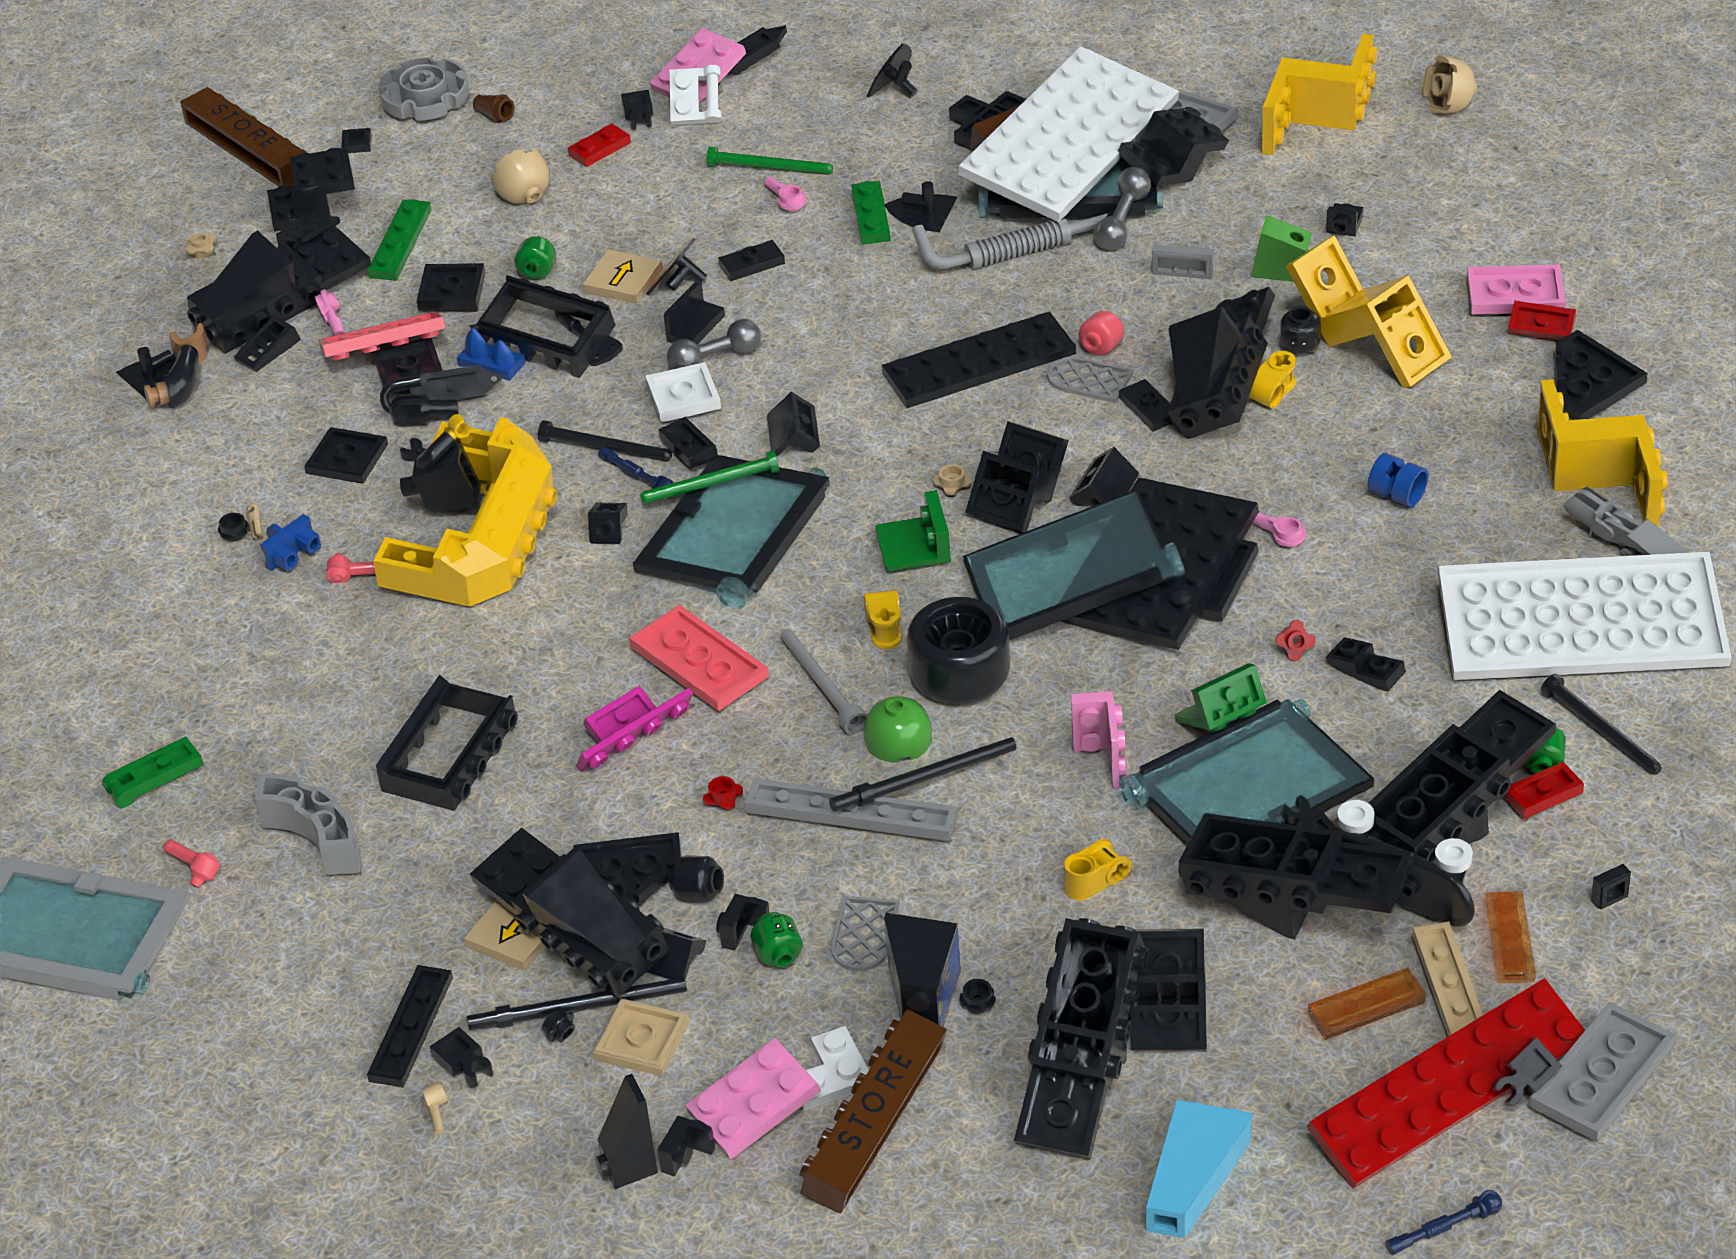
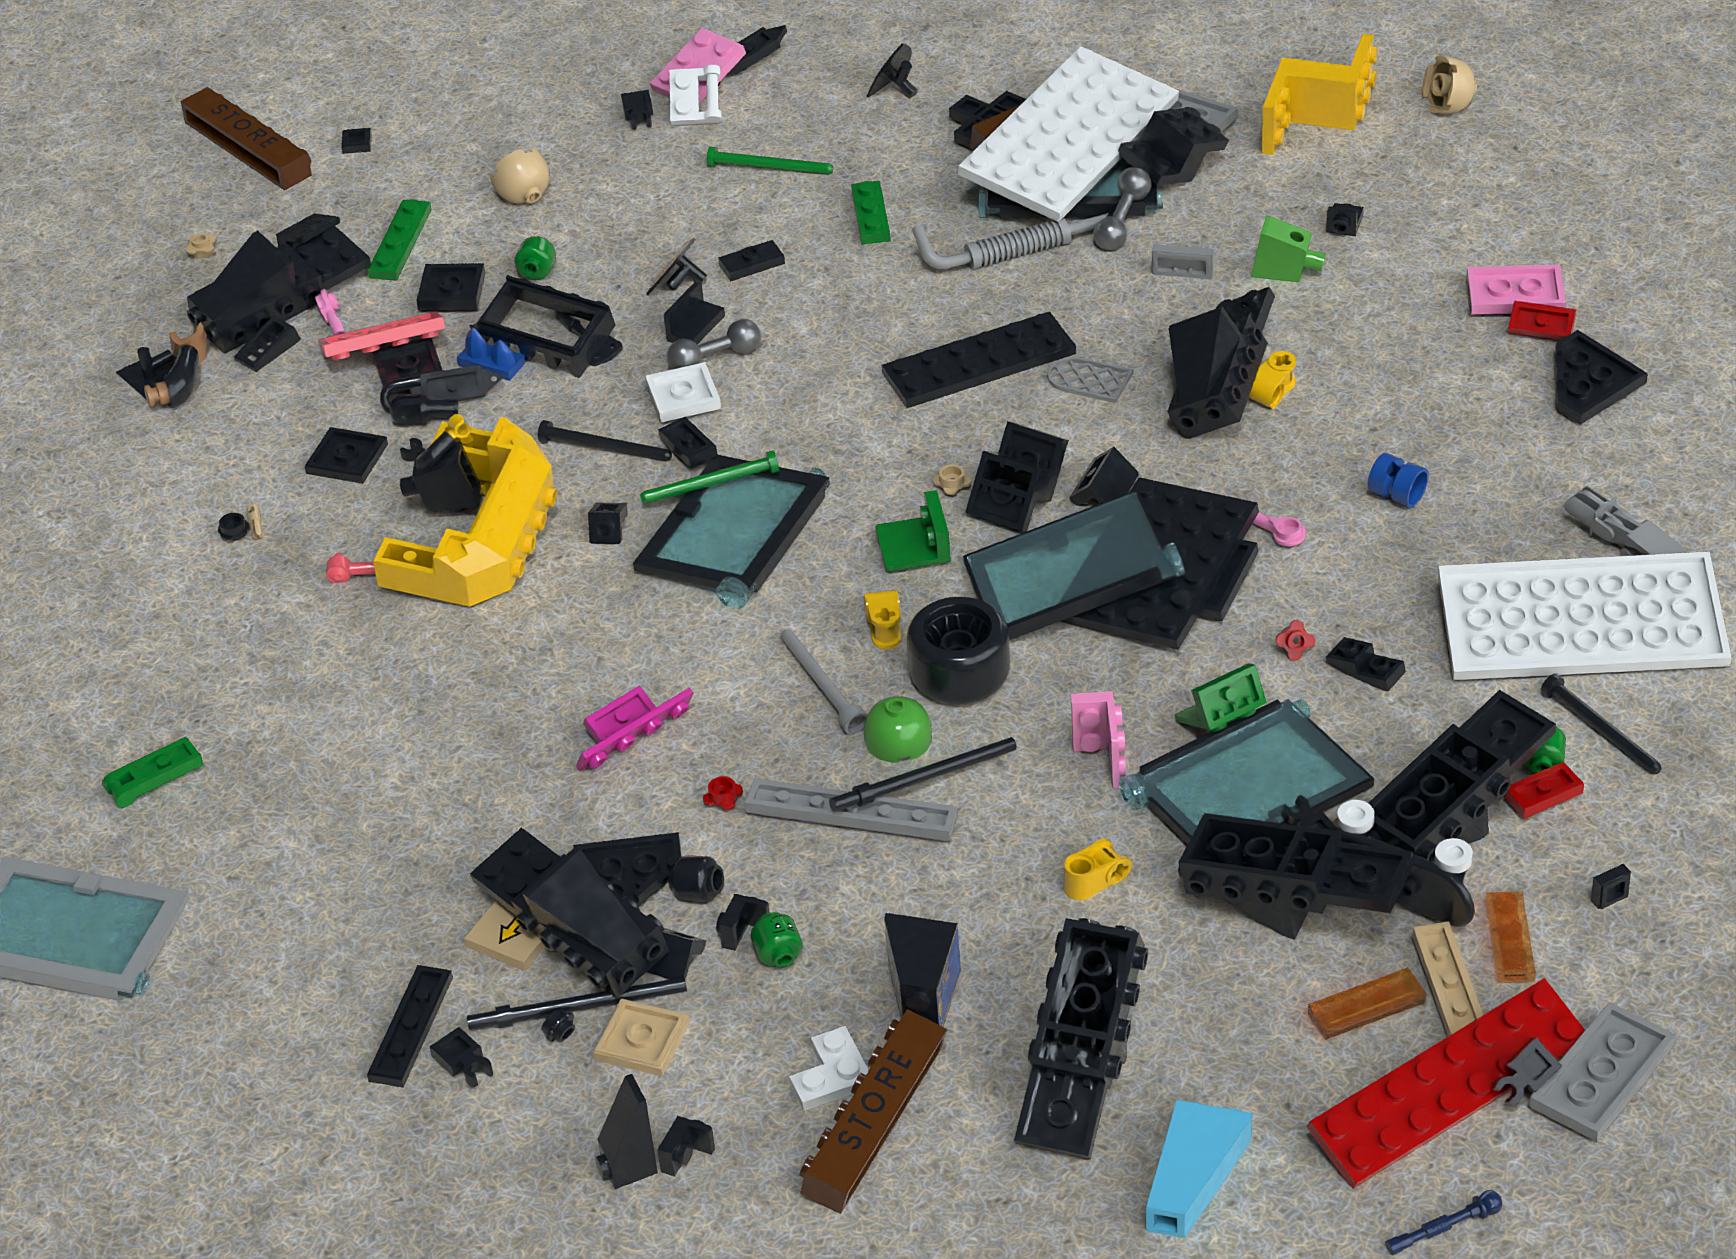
(202, 865): coral piece -> none
(286, 542): blue hips -> none
(313, 178): black bracket -> none
(313, 813): light grey brick -> none
(423, 88): light grey piece -> none
(433, 1097): tan hand -> none
(472, 761): black window -> none
(494, 106): reddish brown cone -> none
(599, 145): red plate -> none
(622, 276): tan tile -> none
(632, 468): dark blue piece -> none
(699, 657): coral plate -> none
(753, 1097): bright pink plate -> none
(790, 196): bright pink plate -> none
(794, 422): black panel -> none
(867, 902): light grey window -> none
(922, 209): black shield -> none
(977, 995): black plate -> none
(1101, 333): coral head -> none
(1146, 404): black plate -> none
(1171, 993): black bracket -> none
(1300, 330): black head -> none
(1386, 310): yellow bracket -> none
(1601, 453): yellow bracket -> none

